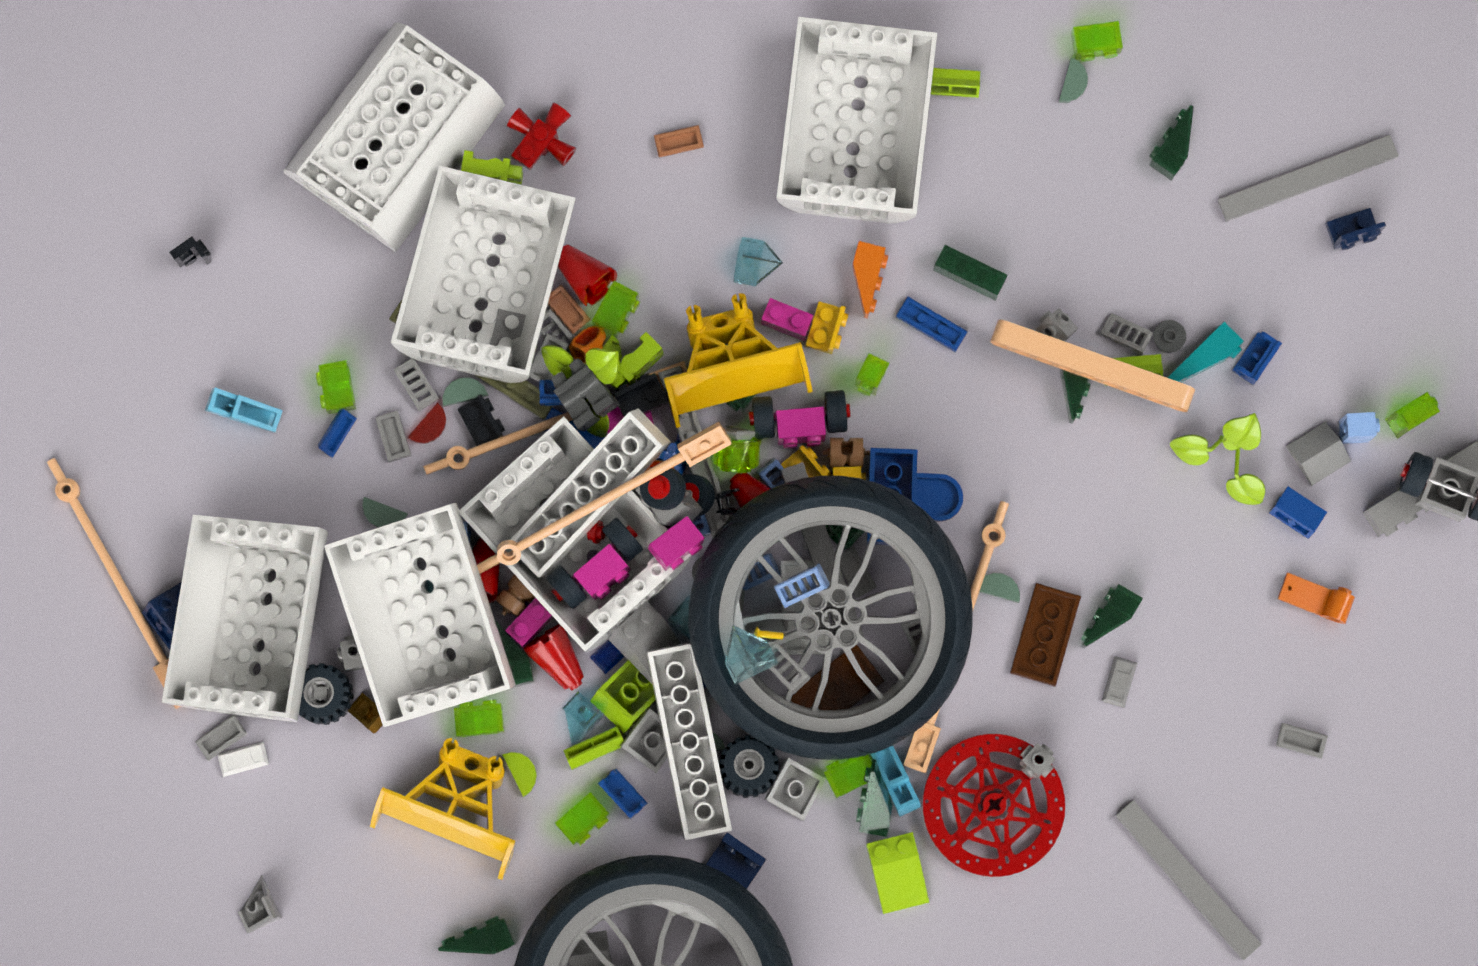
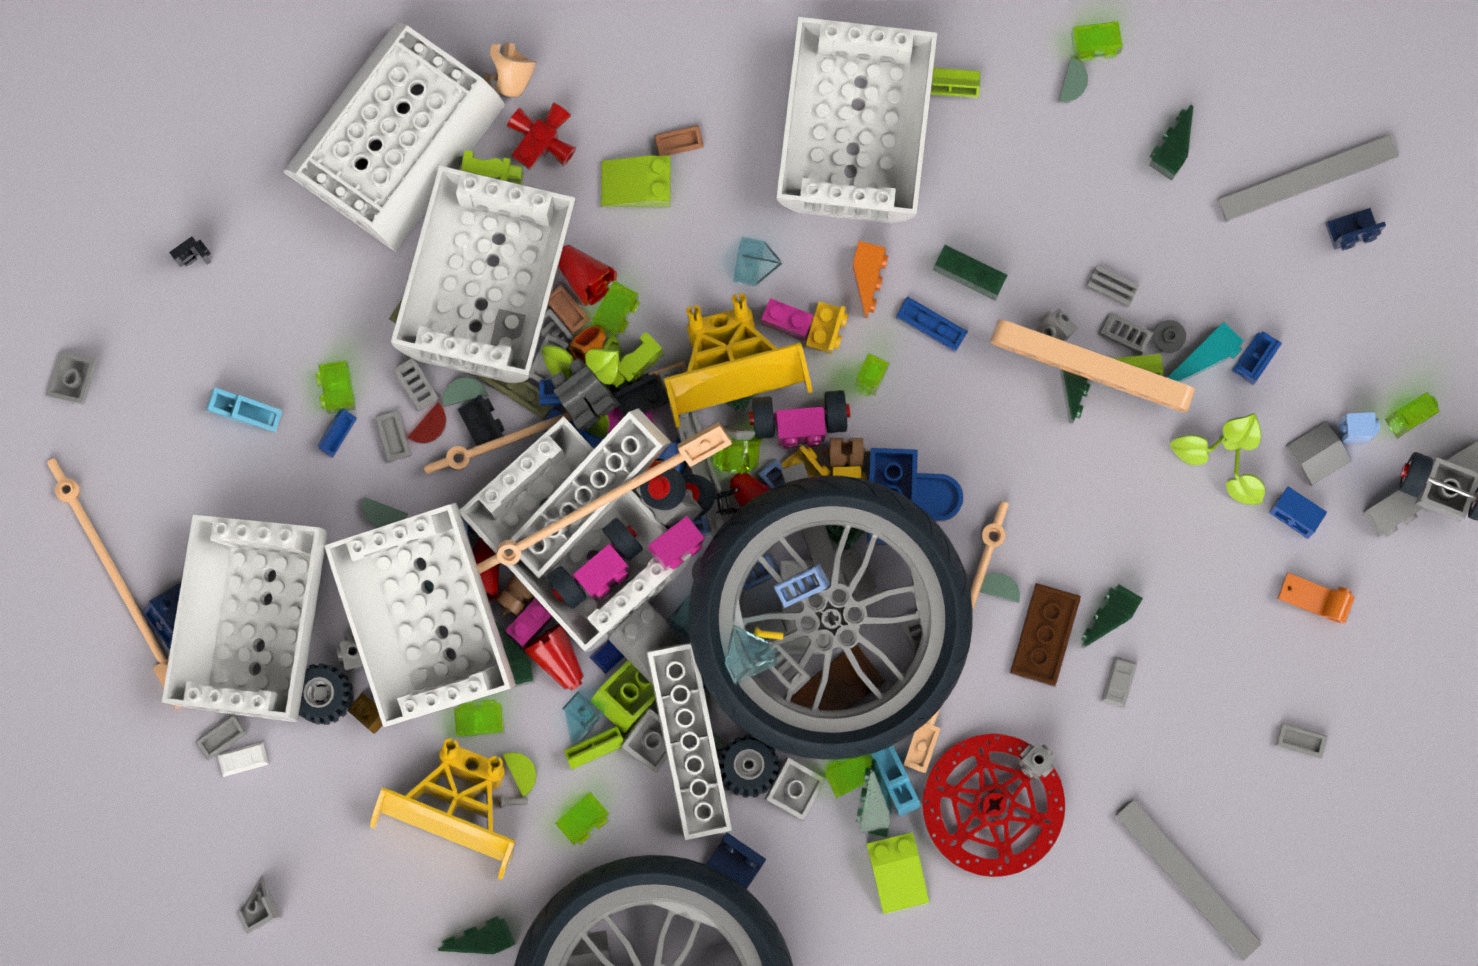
(71, 378): none -> light grey slope
(511, 801): none -> light grey piece
(512, 71): none -> light nougat piece
(596, 533): red plate -> none
(623, 793): blue hinge -> none
(636, 182): none -> lime slope
(1117, 278): none -> light grey tile

